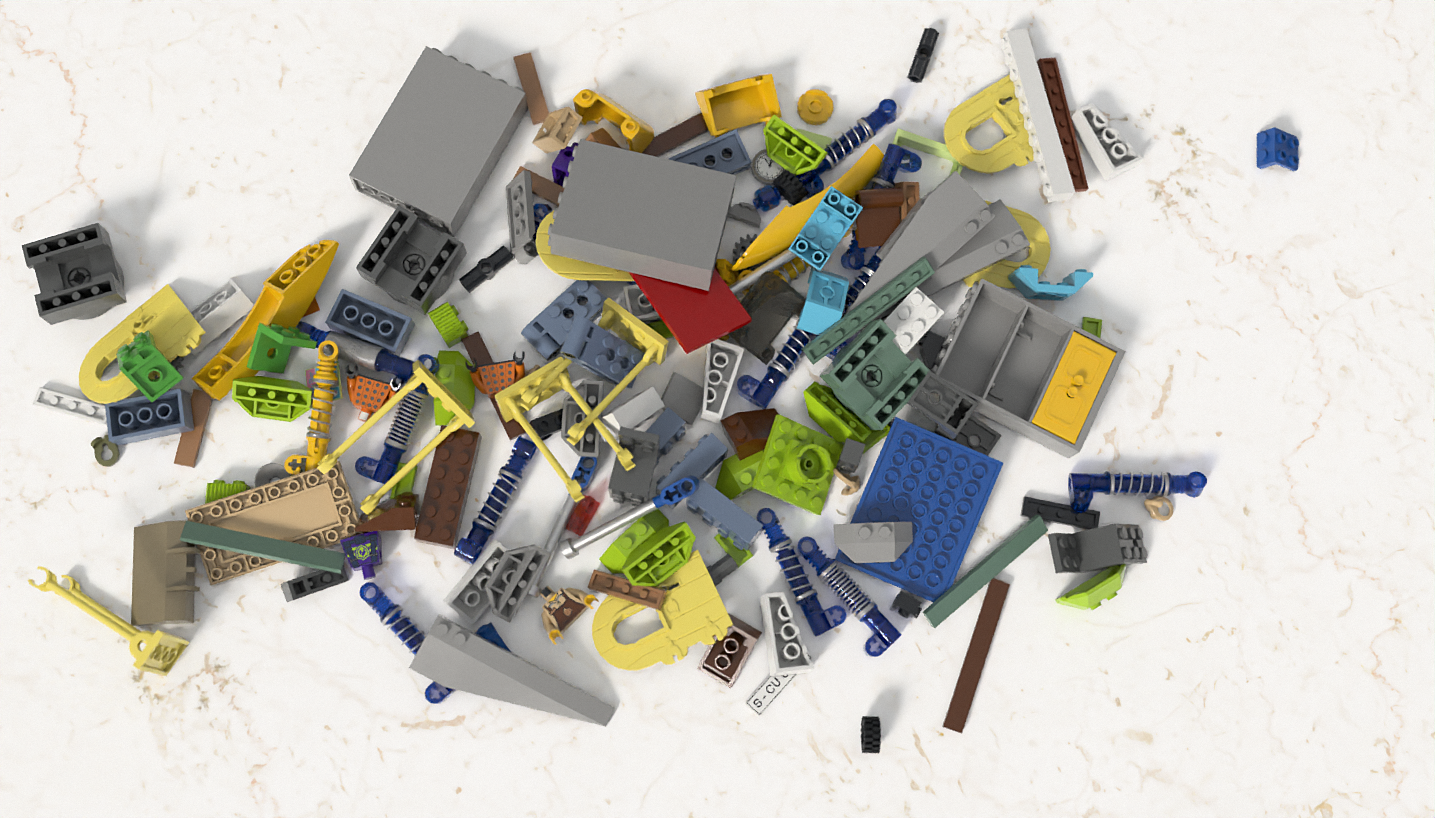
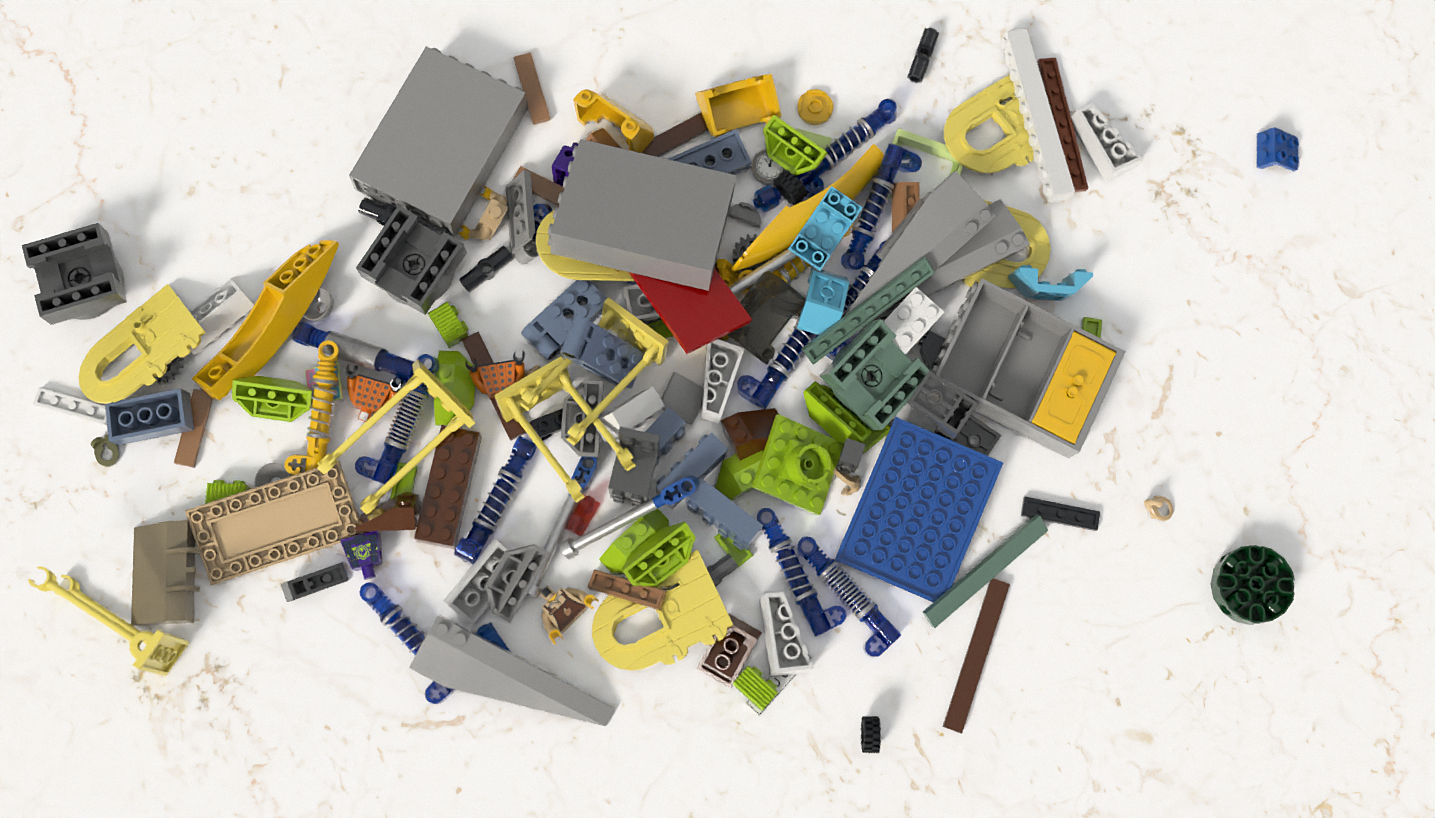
(143, 357): bright green bracket -> none
(263, 547): sand green tile -> none
(279, 339): bright green bracket -> none
(322, 297): none -> light grey piece
(370, 322): sand blue brick -> none
(376, 210): none -> black piece
(490, 219): none -> tan torso
(559, 130): tan window -> none
(755, 687): none -> lime brick
(873, 540): light grey wedge -> none
(878, 216): reddish brown door -> none
(906, 605): black brick -> none
(1095, 589): lime wedge -> none
(1097, 548): dark grey bracket -> none
(1131, 483): clear blue piece -> none
(1271, 590): none -> dark green brick

